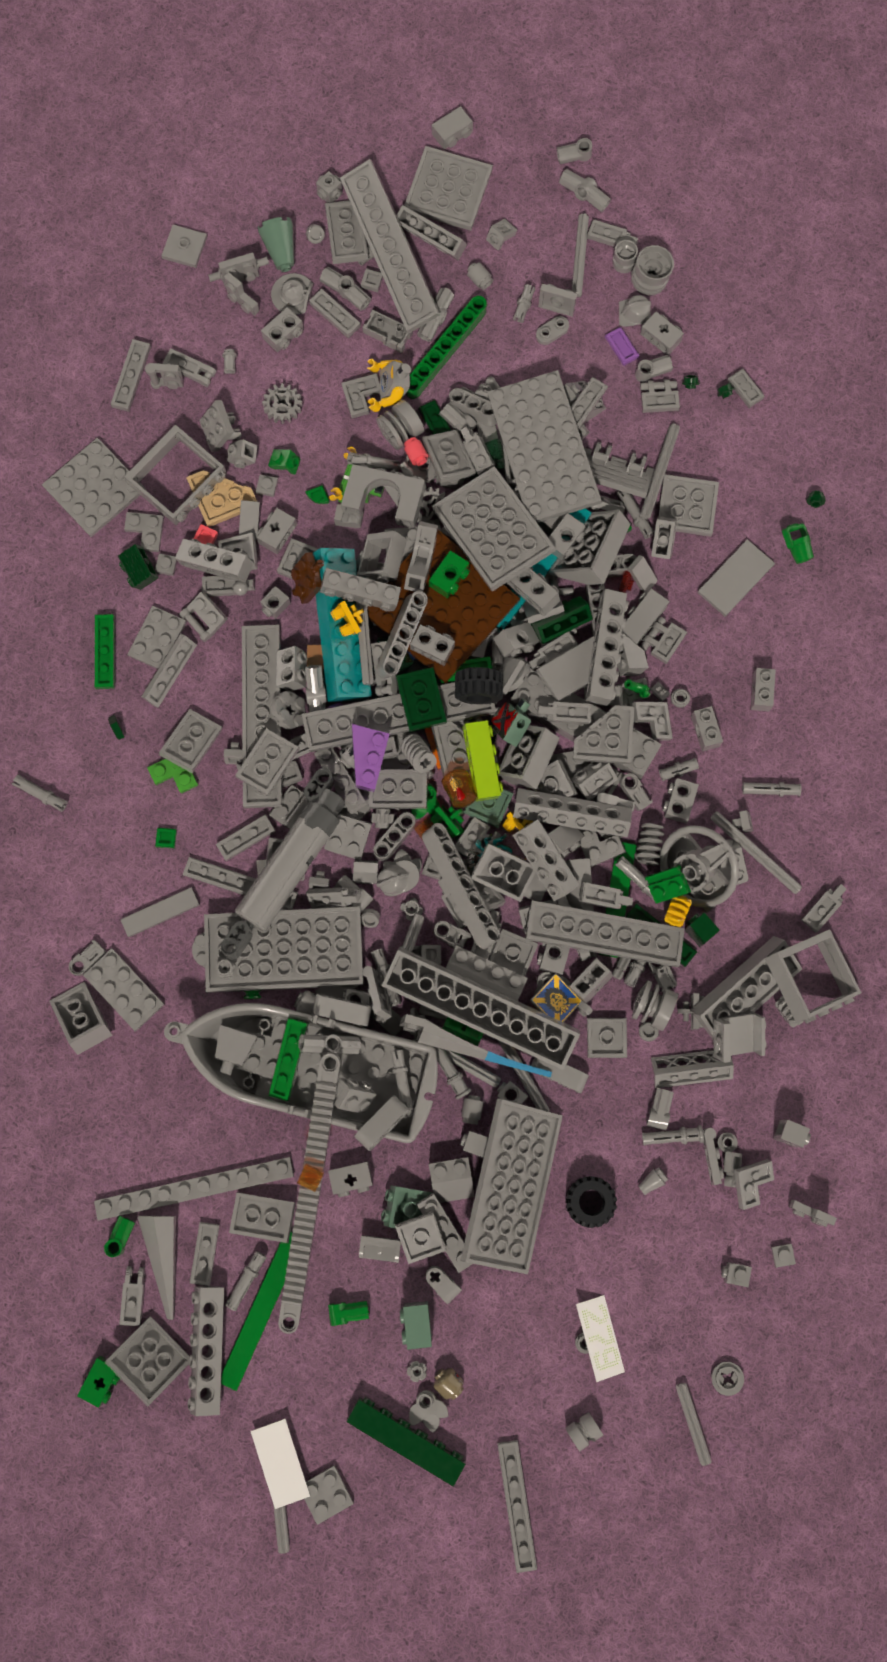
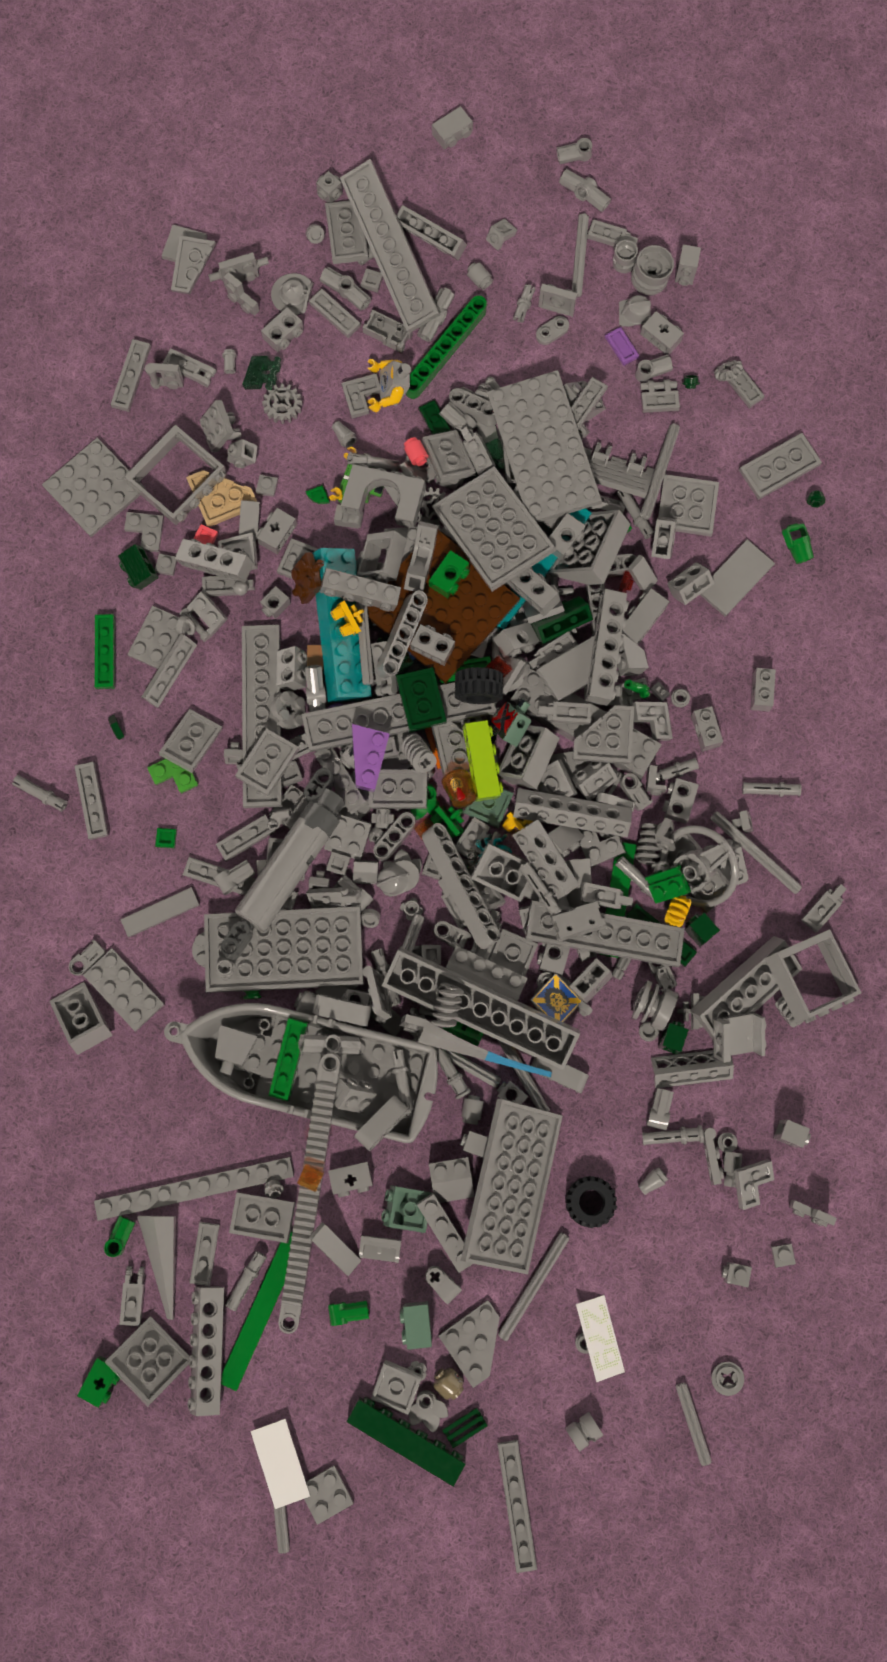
(91, 801): none -> light grey plate
(185, 626): none -> light grey tile
(189, 263): none -> light grey wing
(230, 879): none -> light grey piece
(257, 371): none -> clear green plate
(273, 1189): none -> light grey plate
(277, 818): none -> light grey arm
(279, 242): sand green cone -> none
(284, 460): green bracket -> none
(334, 1249): none -> light grey tile
(338, 863): none -> light grey plate
(344, 435): none -> light grey cone
(375, 835): none -> light grey hinge
(396, 1387): none -> light grey tile
(400, 424): light grey wheel -> none
(420, 1237): light grey plate -> none
(448, 188): light grey plate -> none
(448, 1006): none -> light grey piece
(450, 1436): none -> dark green tile
(473, 1342): none -> light grey plate
(500, 665): none -> clear red plate
(533, 1286): none -> light grey axle
(538, 886): none -> light grey pin
(578, 921): none -> light grey piece
(606, 1038): light grey plate -> none
(635, 971): light grey pin -> none
(652, 778): none -> light grey bracket
(661, 866): none -> light grey plate
(663, 831): none -> light grey bracket
(667, 644): light grey plate -> none
(673, 1037): none -> dark green brick
(687, 265): none -> light grey brick
(690, 583): none -> light grey brick
(725, 391): dark green plate -> none
(728, 370): none -> light grey gear
(780, 466): none -> light grey plate

